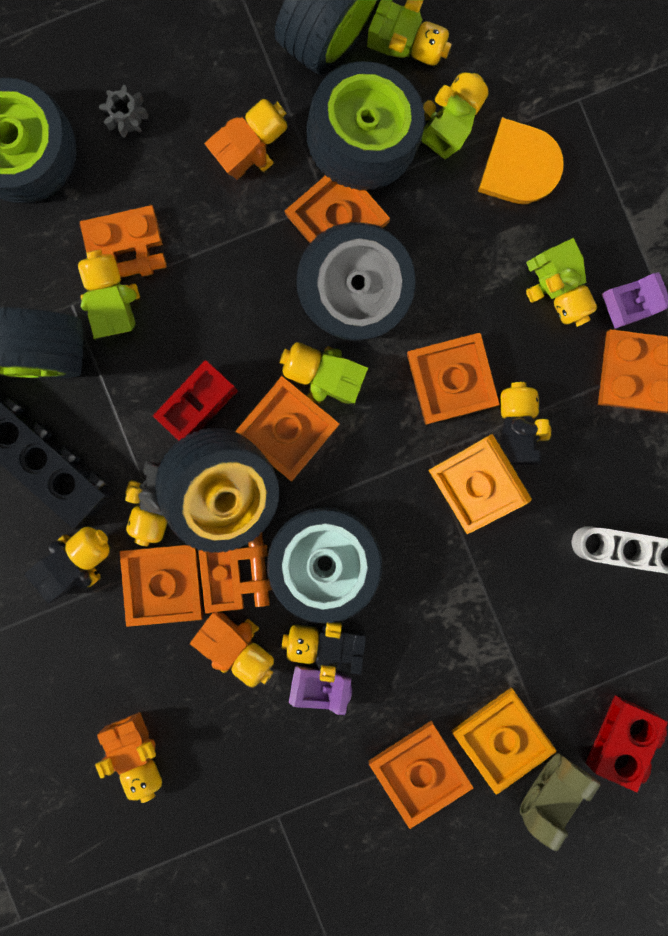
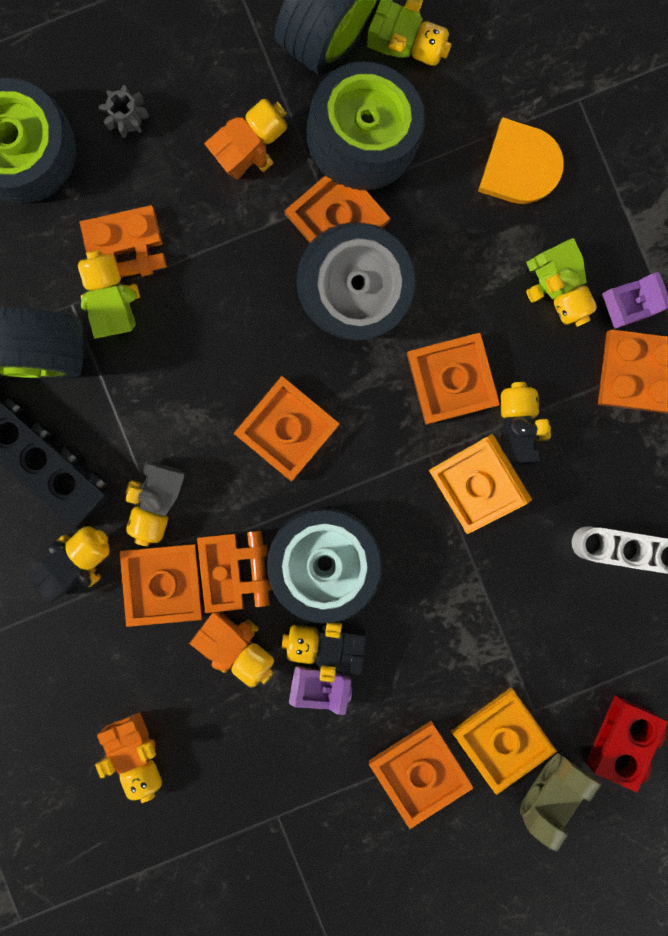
(195, 401): red brick -> none
(216, 490): wheel -> none
(325, 373): lime piece -> none
(454, 121): lime piece -> none

